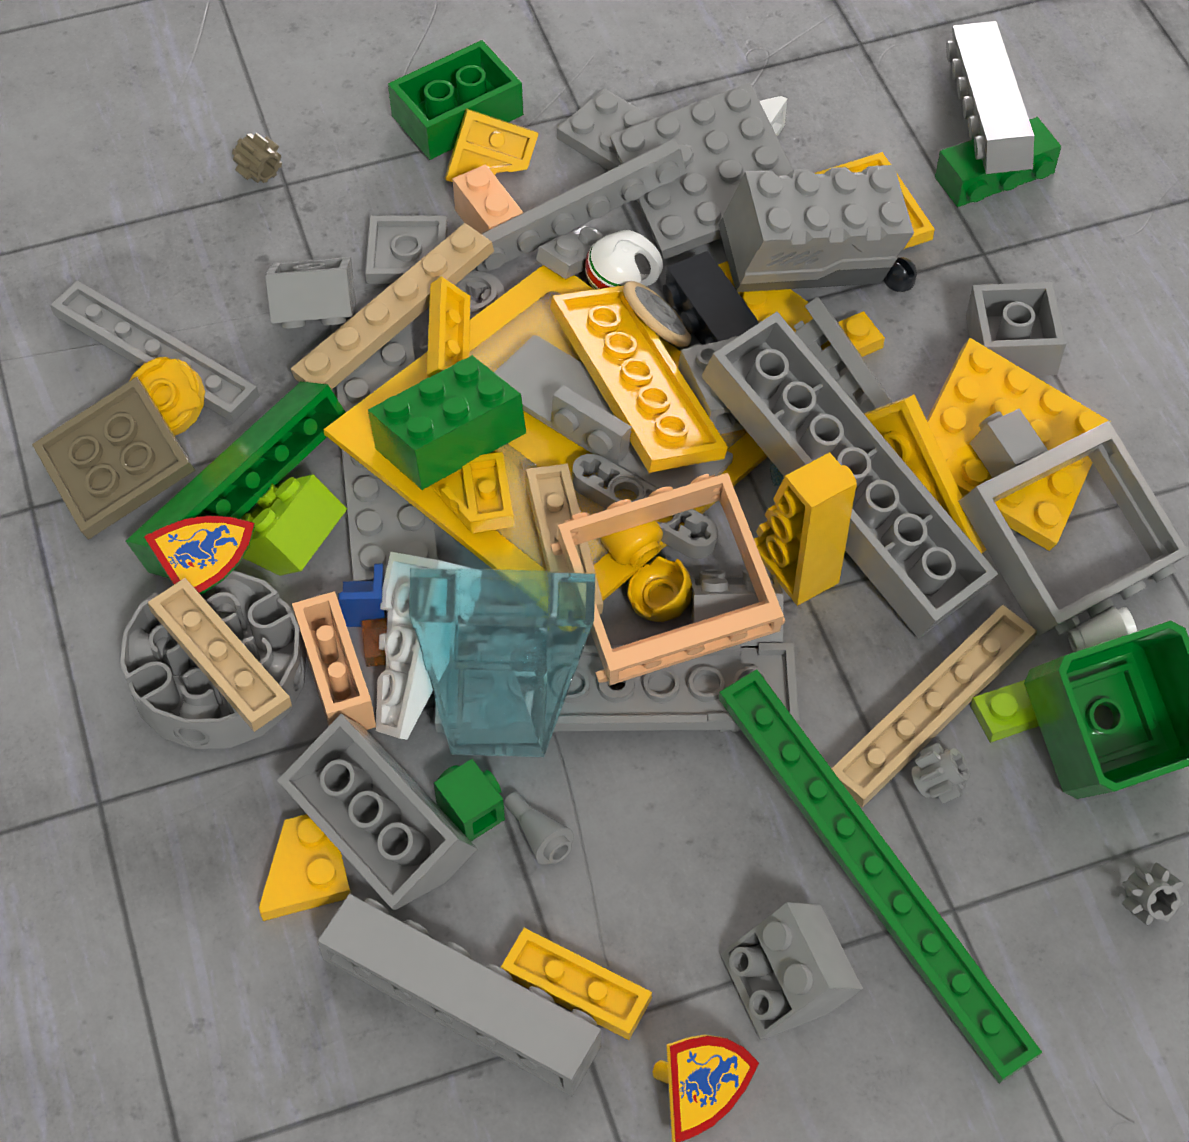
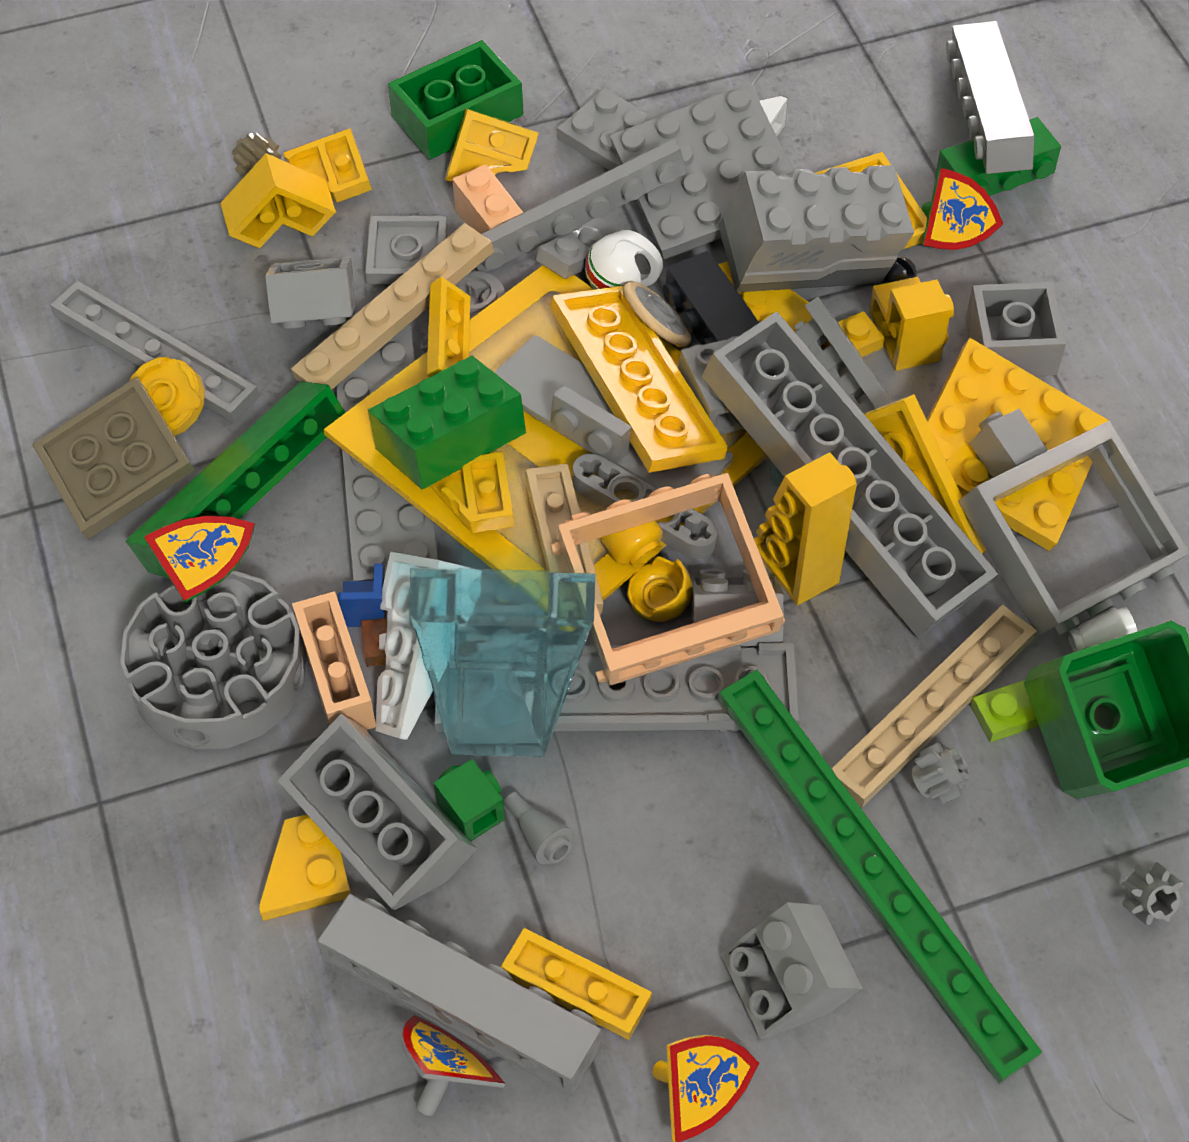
(220, 654): tan plate -> none
(274, 196): none -> yellow brick
(291, 524): lime slope -> none
(336, 161): none -> yellow wing
(442, 1059): none -> shield
(912, 320): none -> yellow brick
(958, 213): none -> shield

